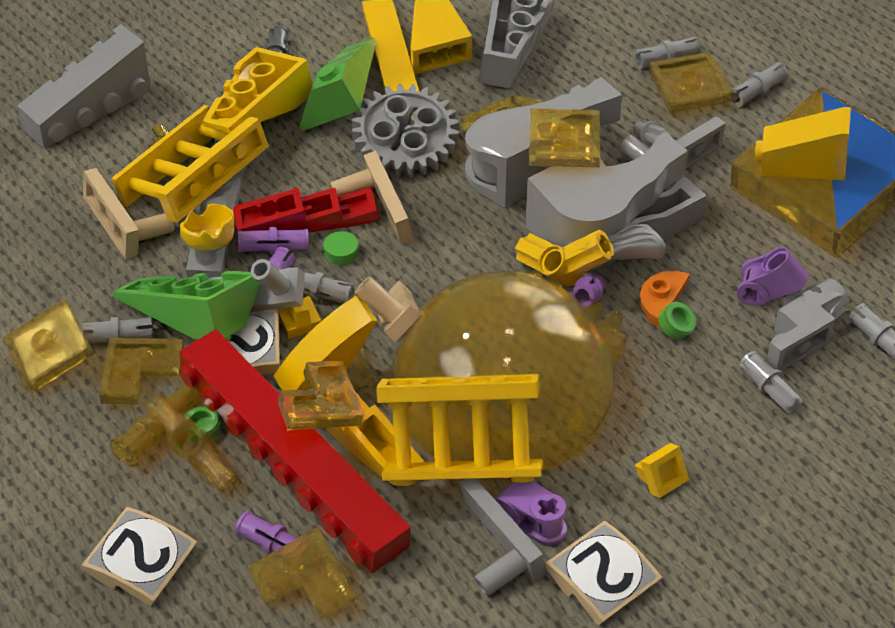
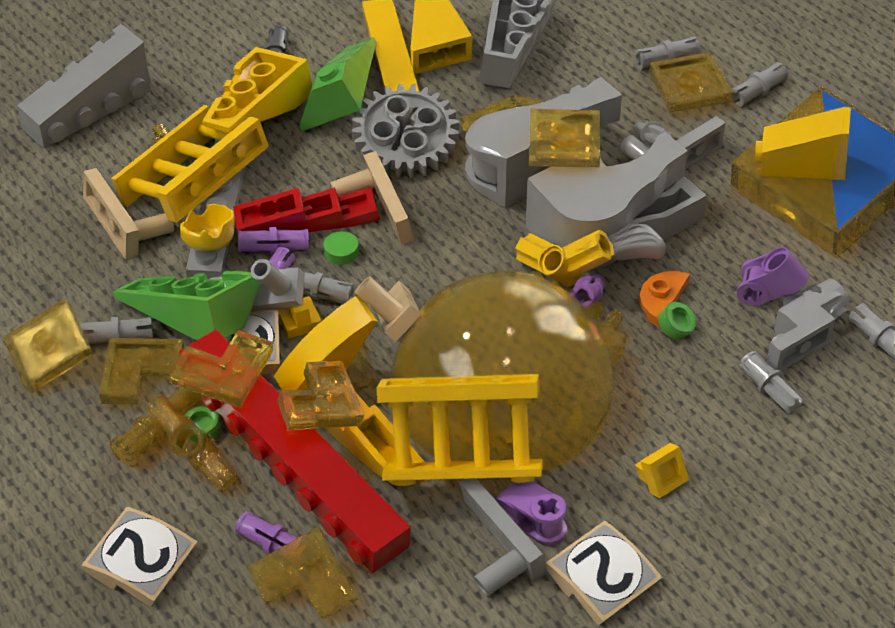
(225, 377): none -> clear yellow plate

